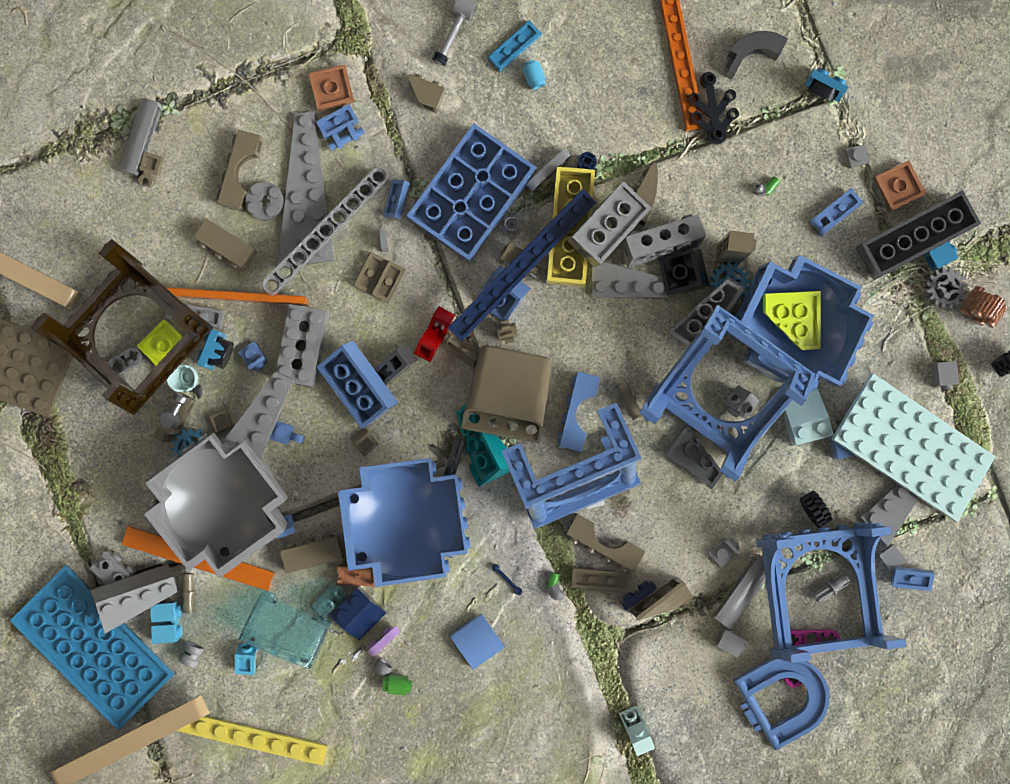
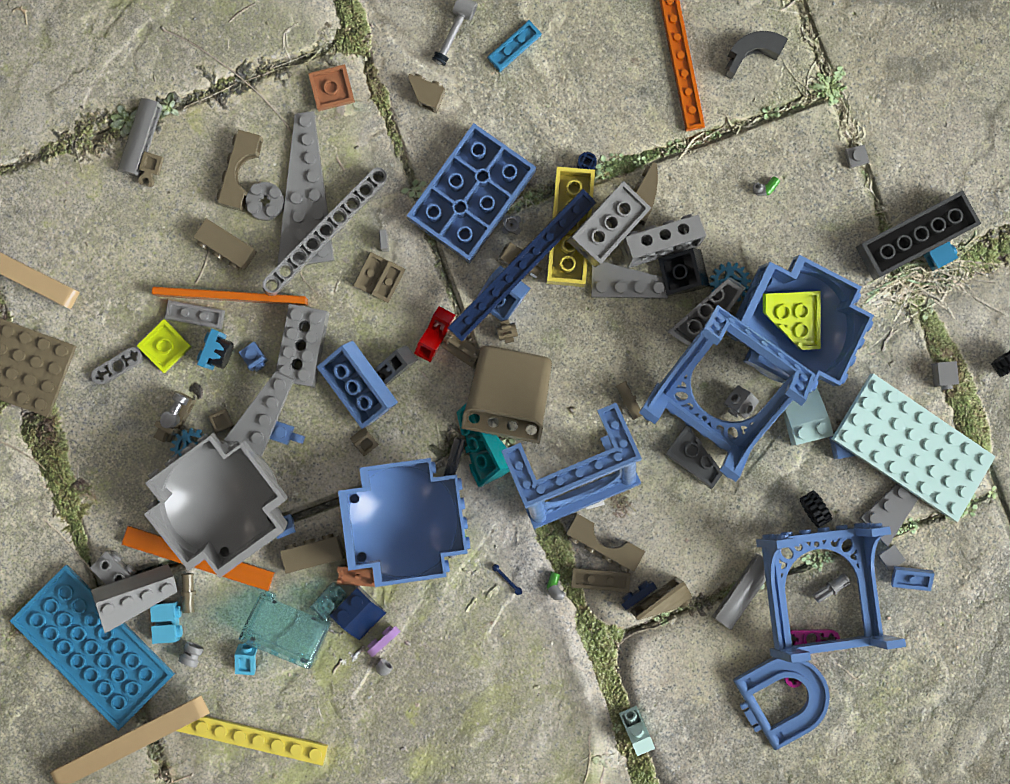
(67, 337): dark brown arch -> none
(183, 378): light aqua hair -> none
(338, 122): medium blue plate -> none
(396, 199): medium blue plate -> none
(397, 685): bright green brick -> none
(477, 641): medium blue slope -> none
(534, 74): medium azure brick -> none
(548, 170): light grey beam -> none
(573, 436): medium blue arch -> none
(712, 110): black plant -> none
(724, 551): light grey bracket -> none
(730, 642): light grey brick -> none
(735, 247): dark tan brick -> none
(825, 86): piece -> none
(836, 211): medium blue plate -> none
(899, 186): nougat plate -> none
(948, 280): light grey gear -> none
(984, 307): nougat brick -> none

